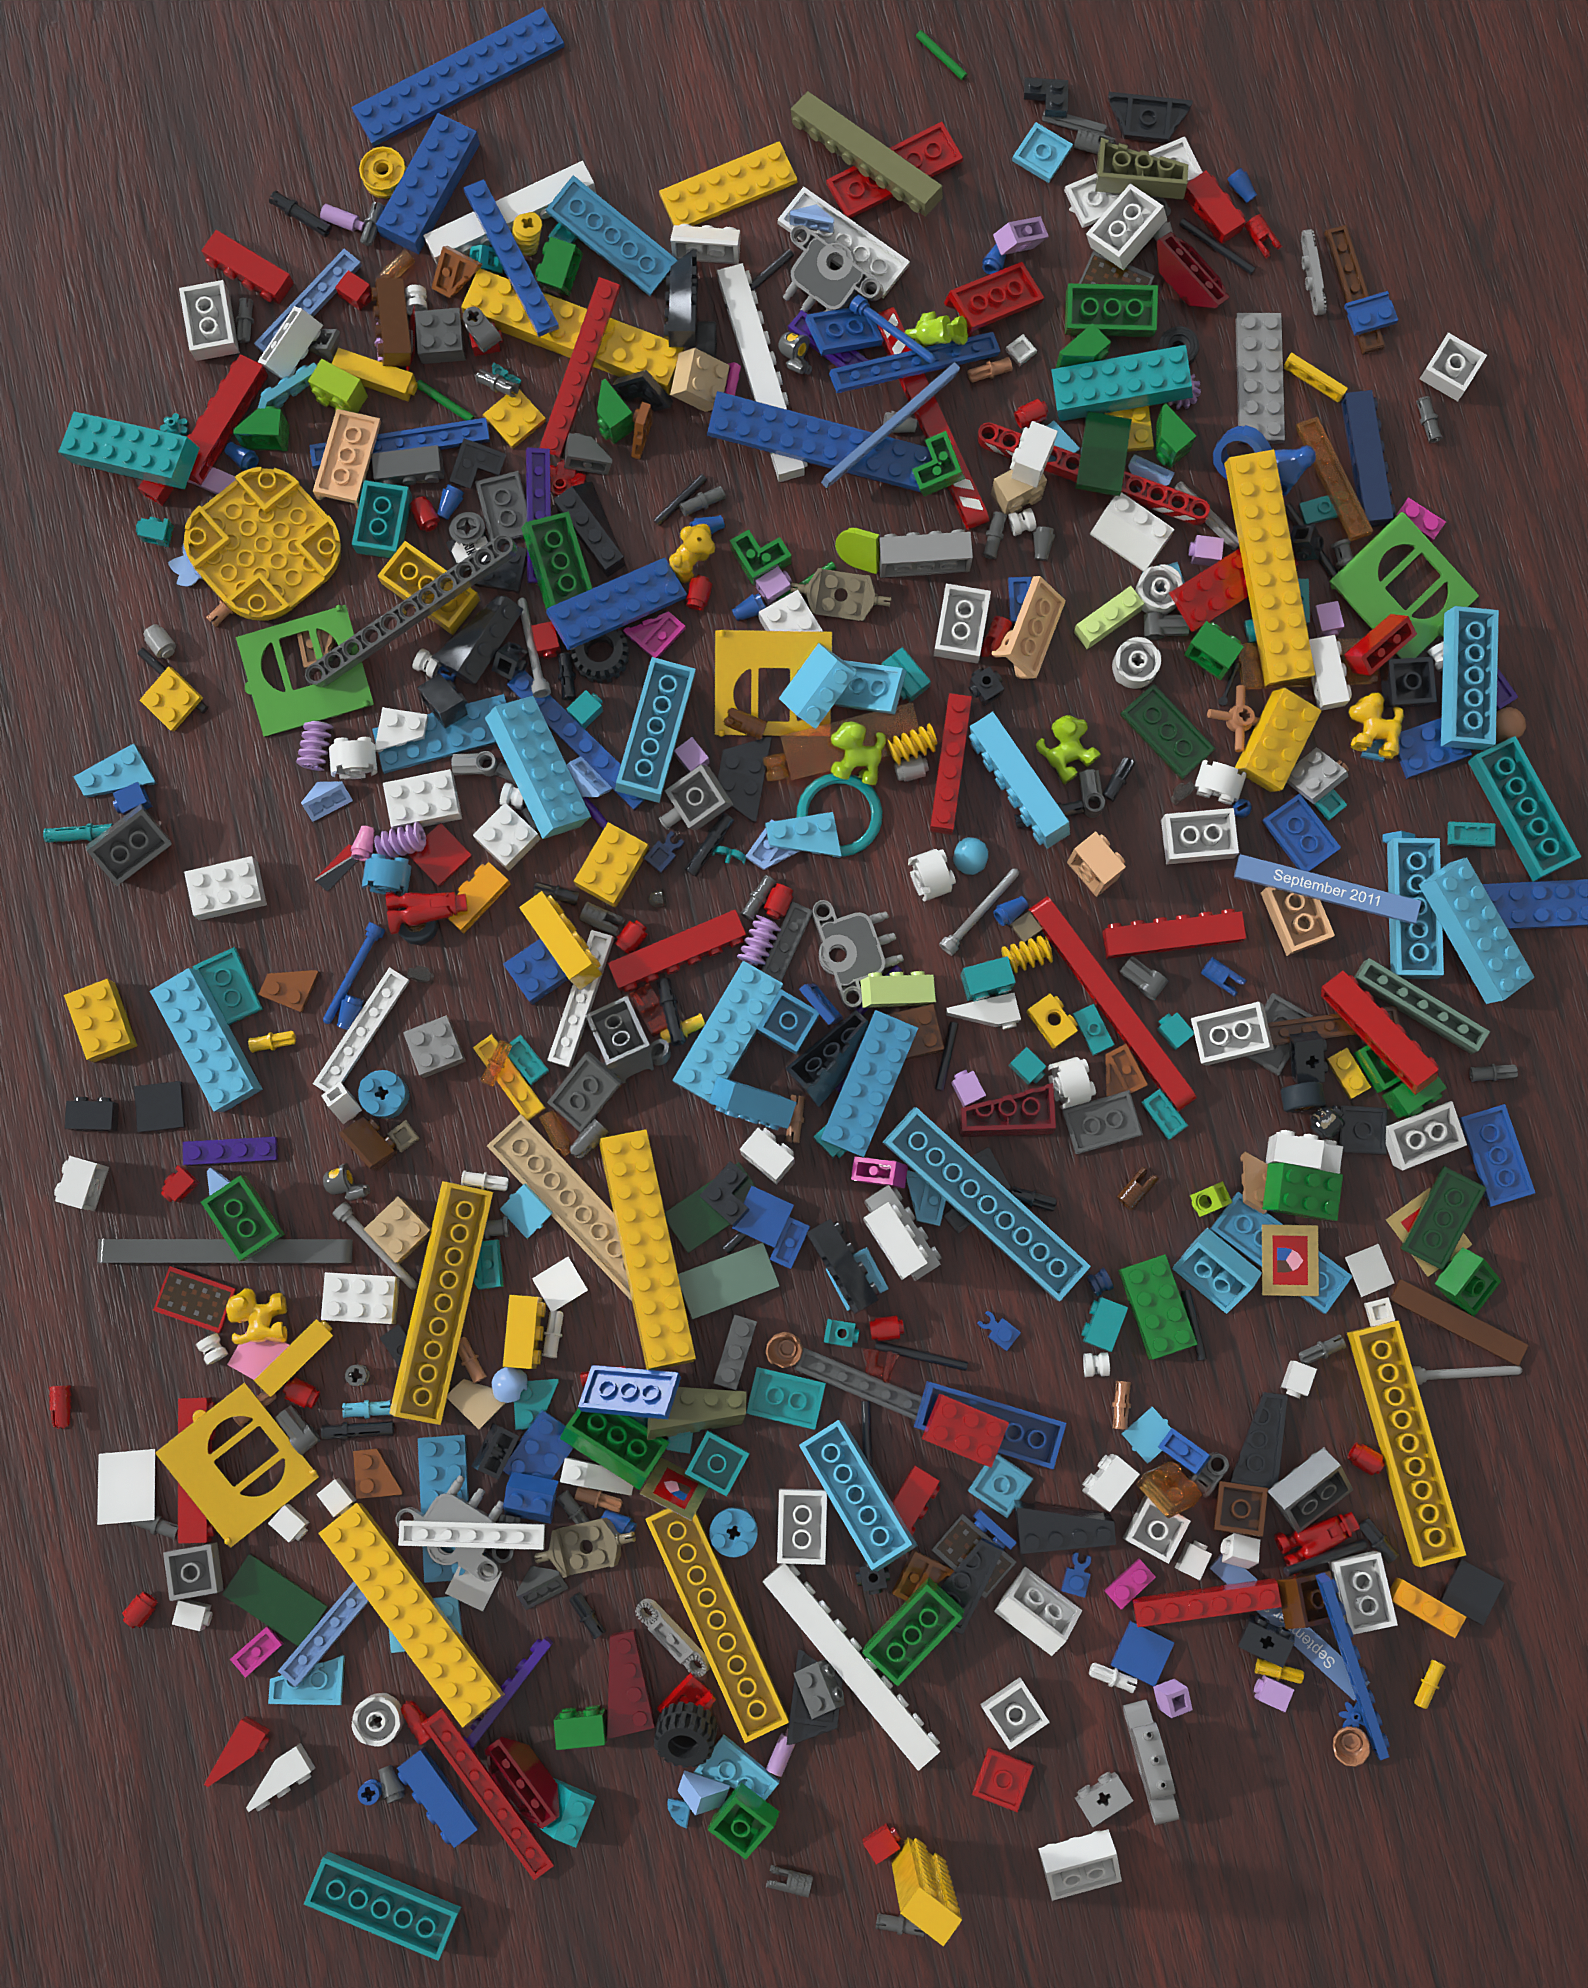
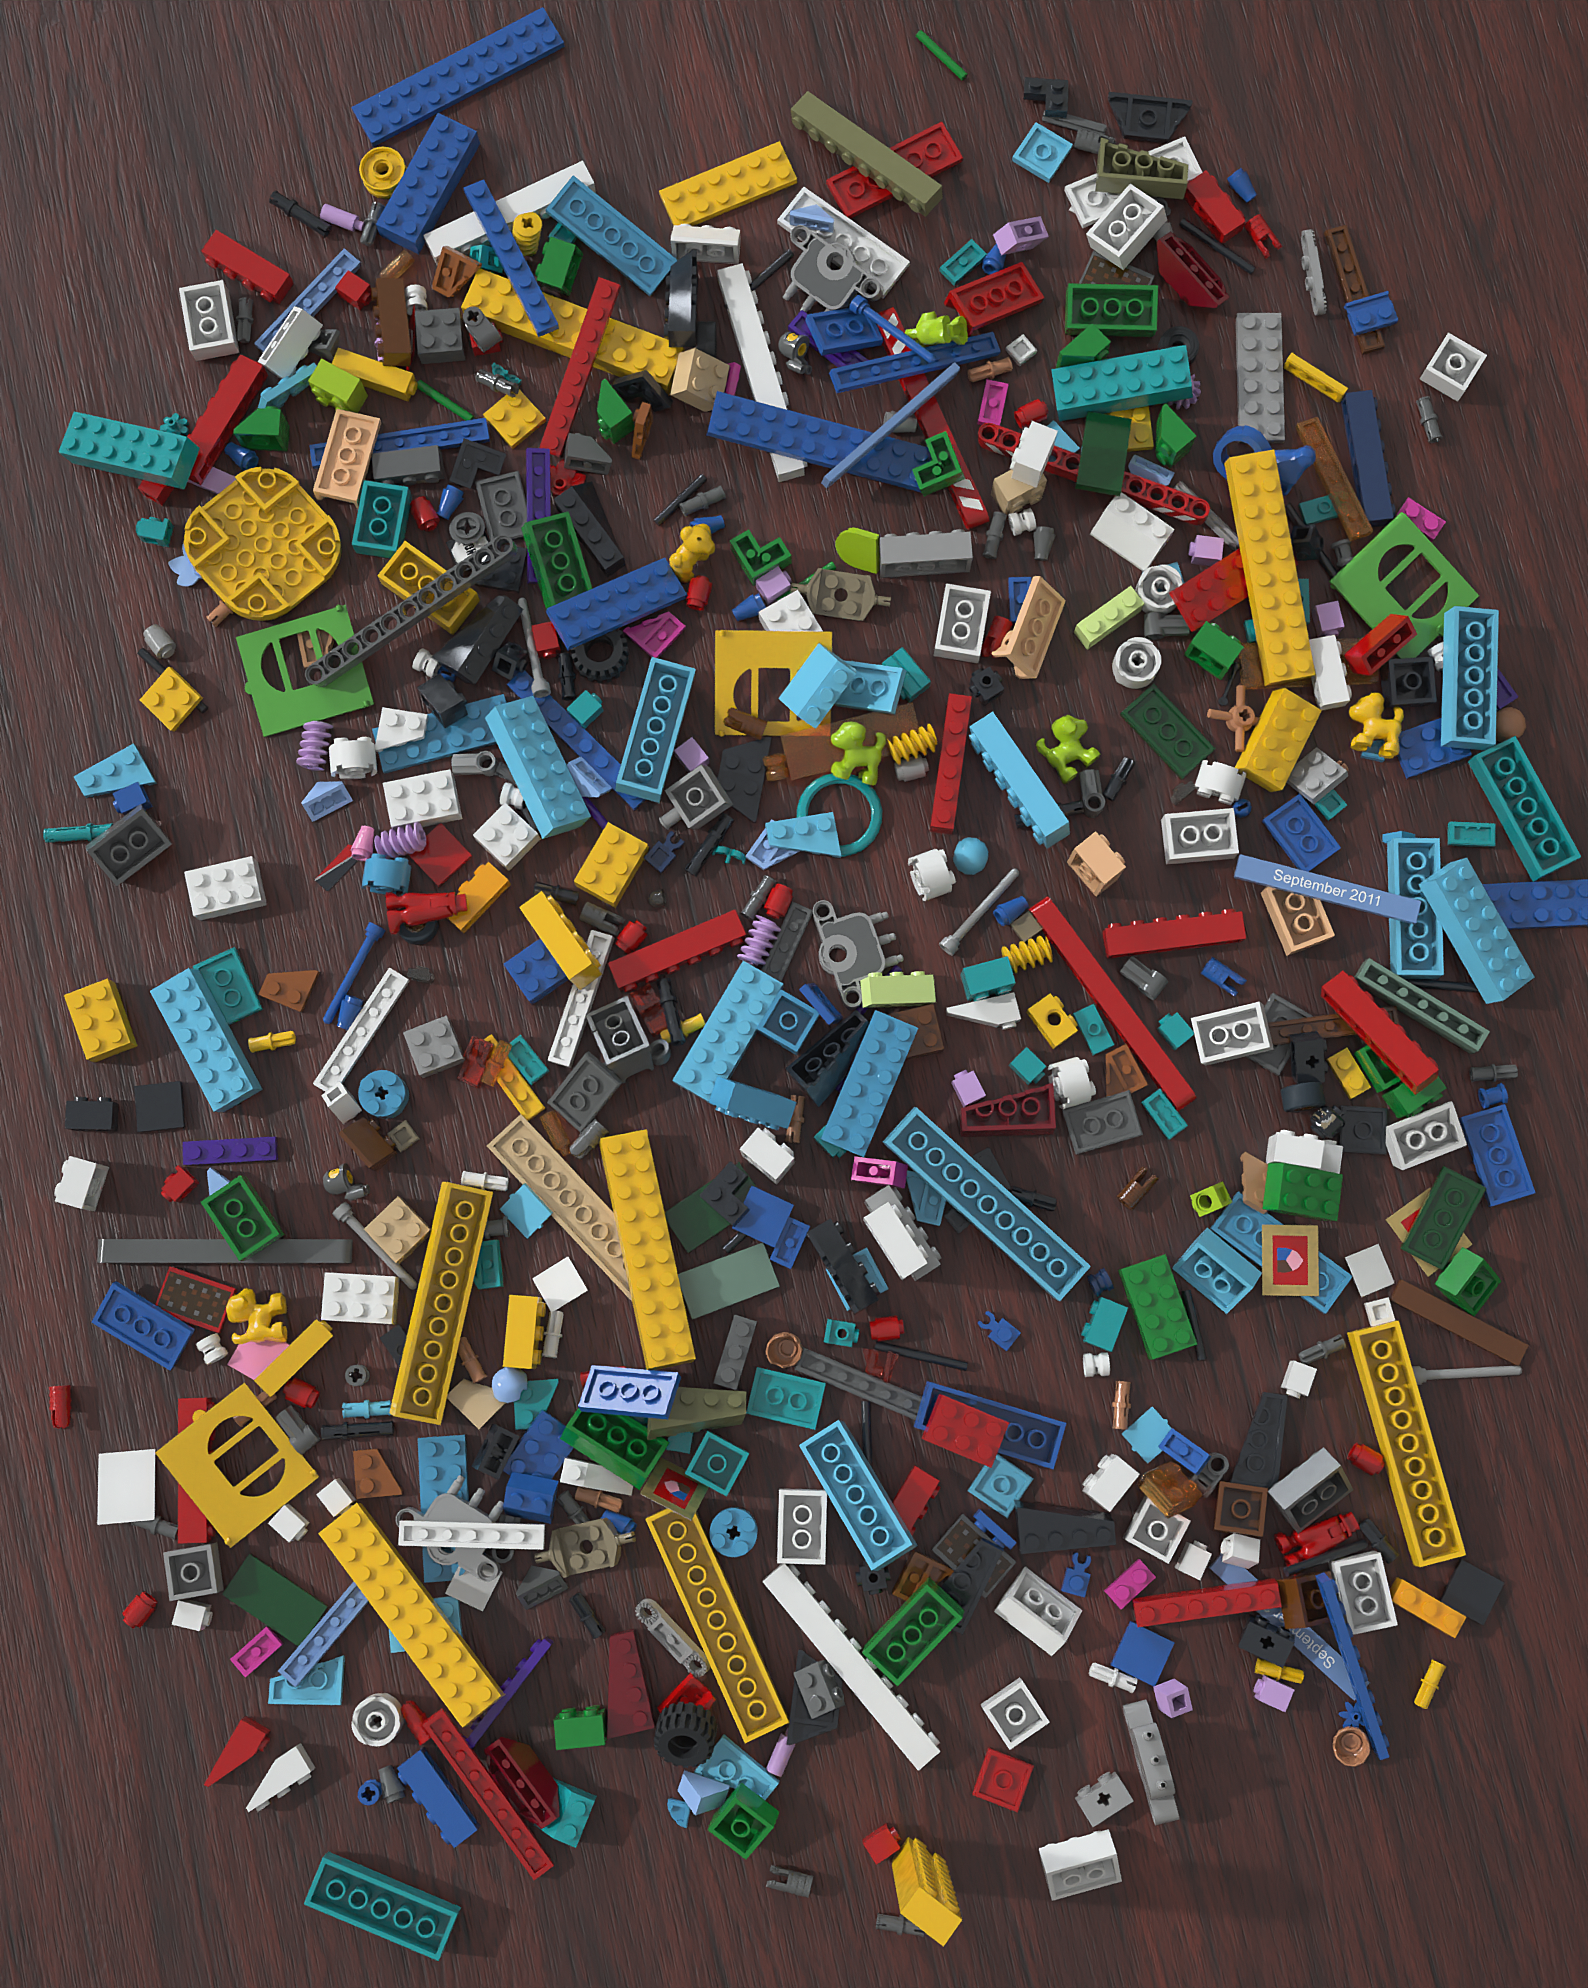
(143, 1325): none -> blue plate
(476, 1061): none -> clear red slope
(946, 1056): black bar -> none
(962, 262): none -> teal plate
(993, 402): none -> dark pink plate
(1444, 985): none -> black bar
(1492, 1095): none -> blue bush

